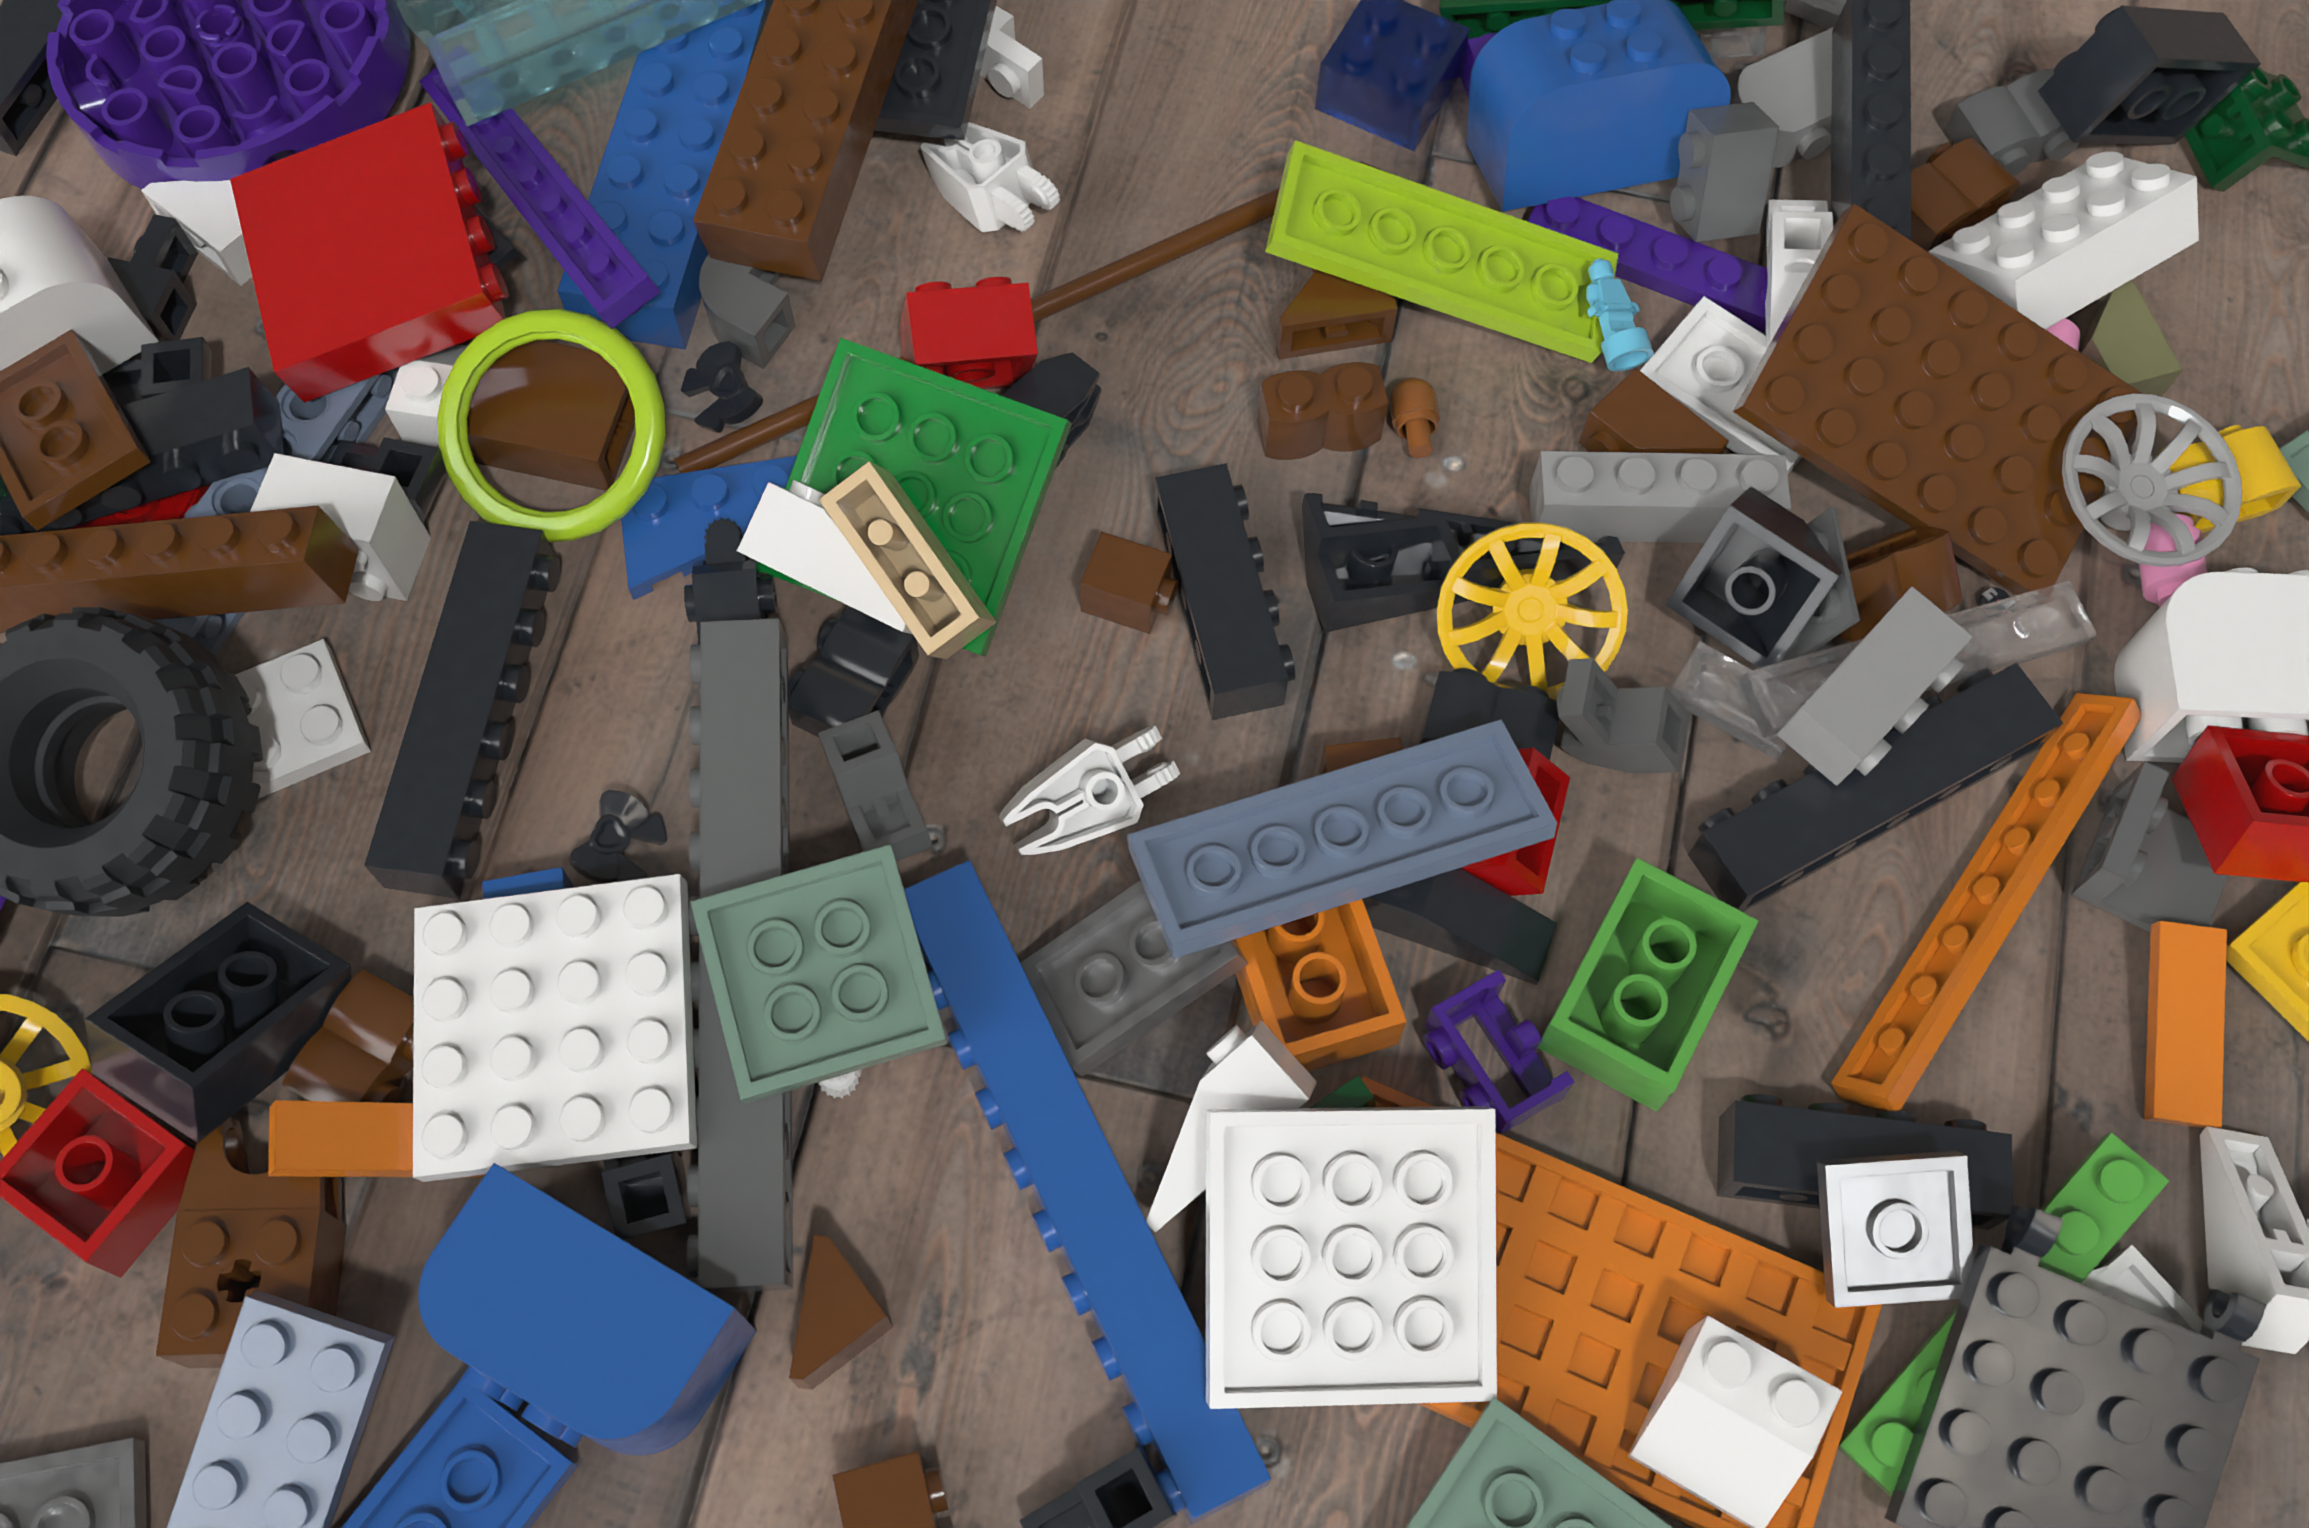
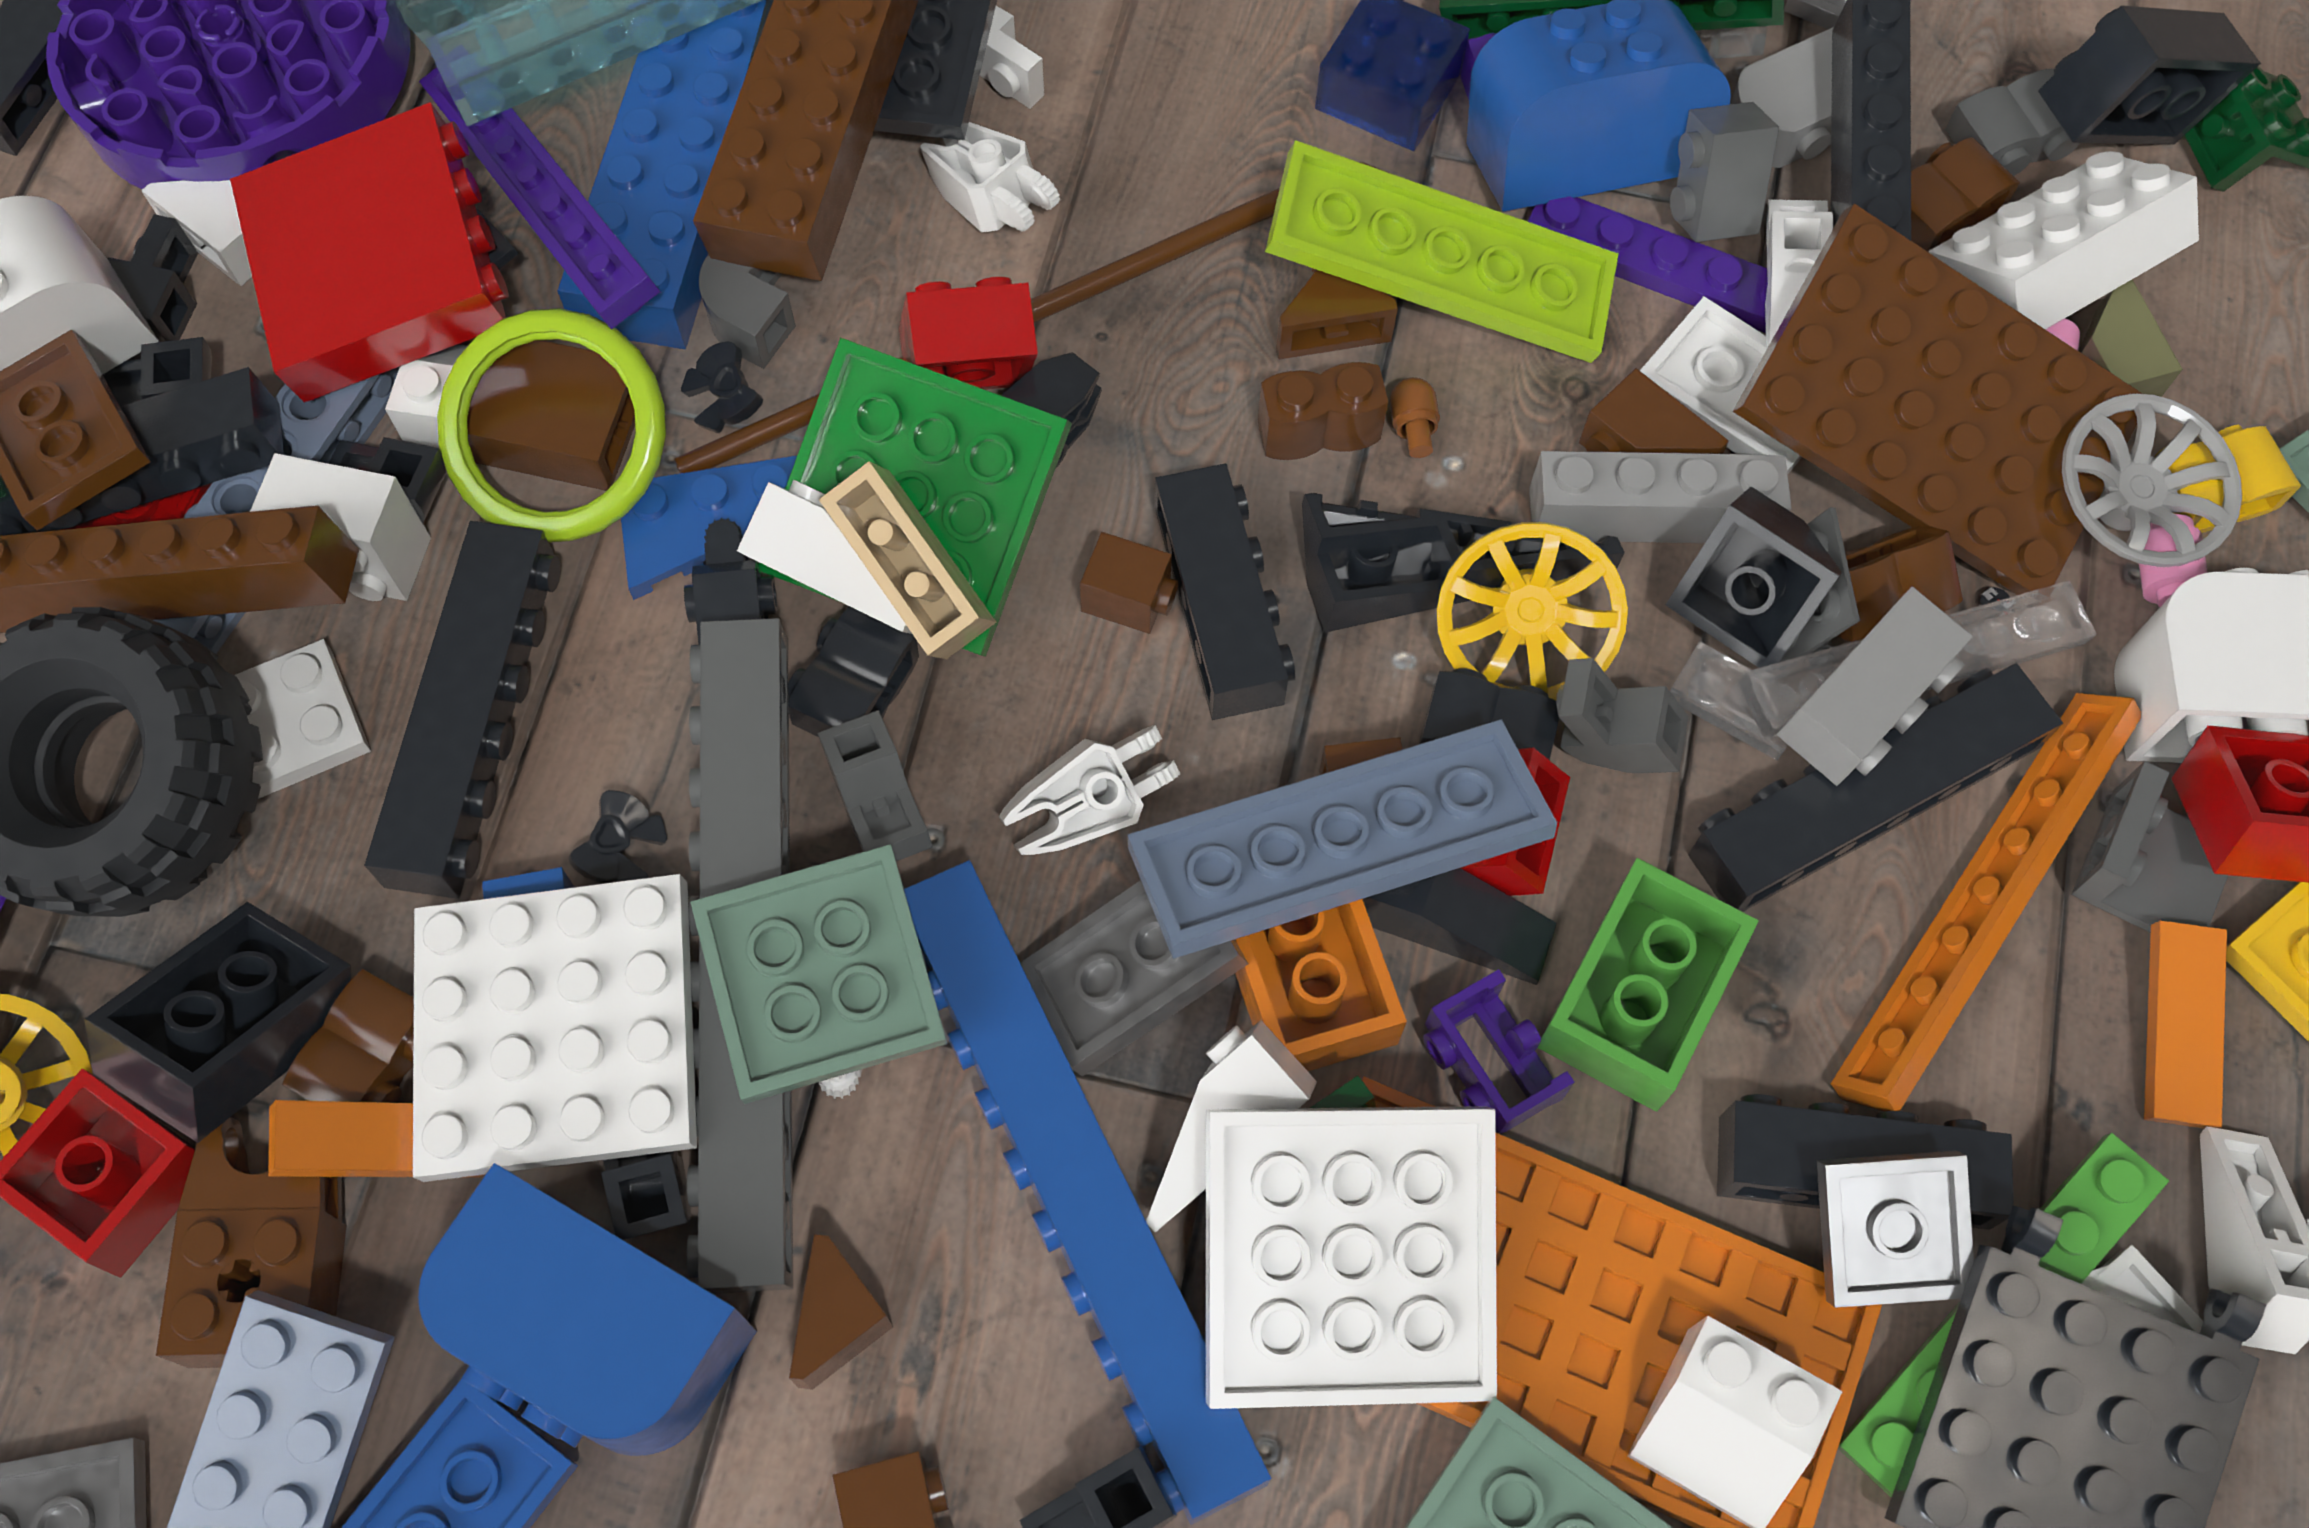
(1623, 343): medium azure piece -> none

